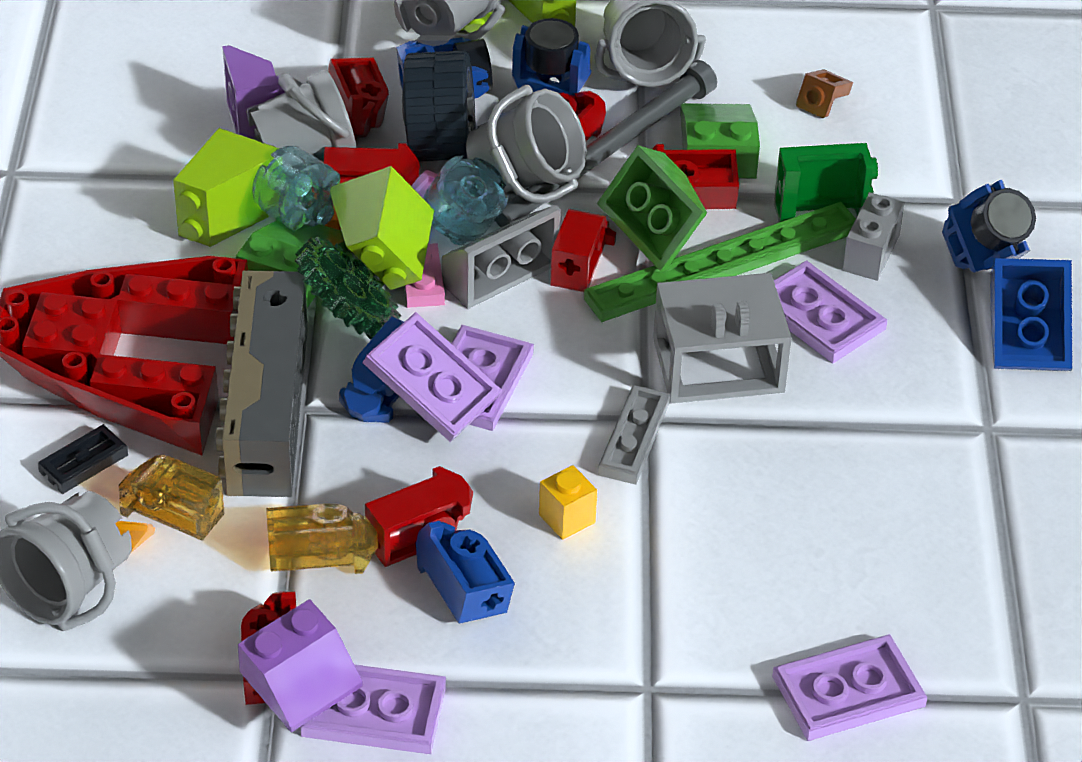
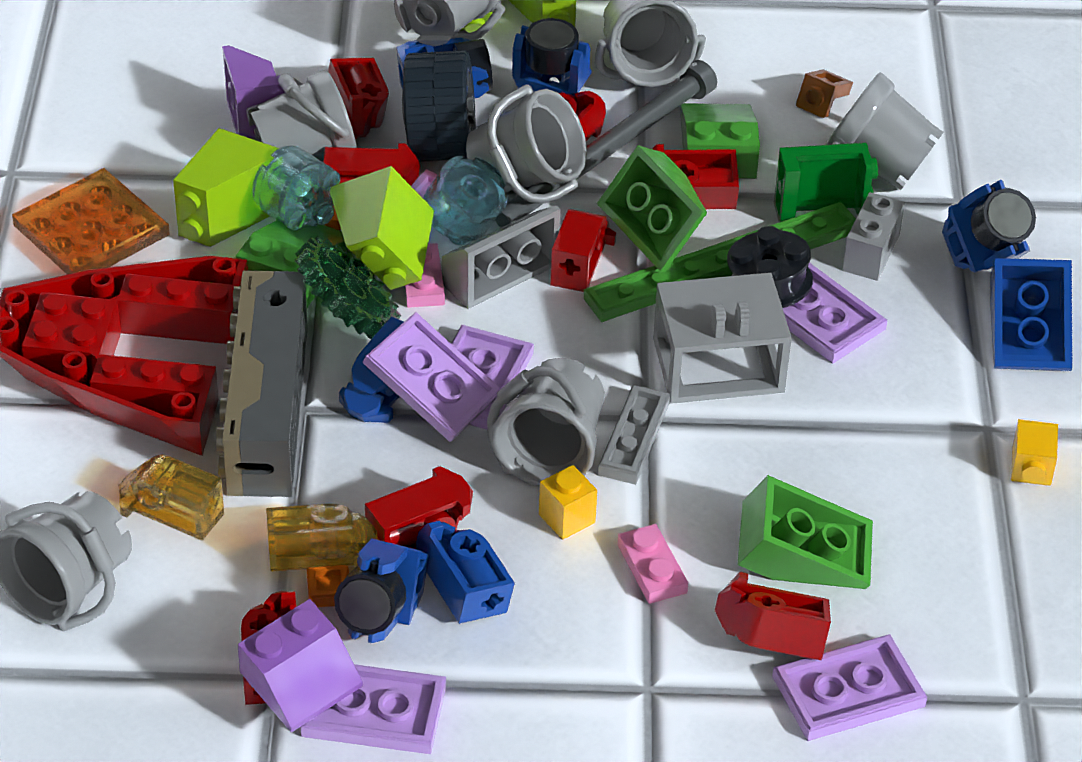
(87, 462): black tile -> none
(91, 224): none -> clear orange plate
(139, 531): light orange slope -> none
(324, 583): none -> orange tile
(381, 589): none -> piece
(548, 422): none -> light grey piece
(652, 563): none -> bright pink plate
(774, 618): none -> red piece
(775, 253): none -> black wheel
(803, 538): none -> bright green slope
(890, 128): none -> light grey piece
(1034, 452): none -> yellow brick

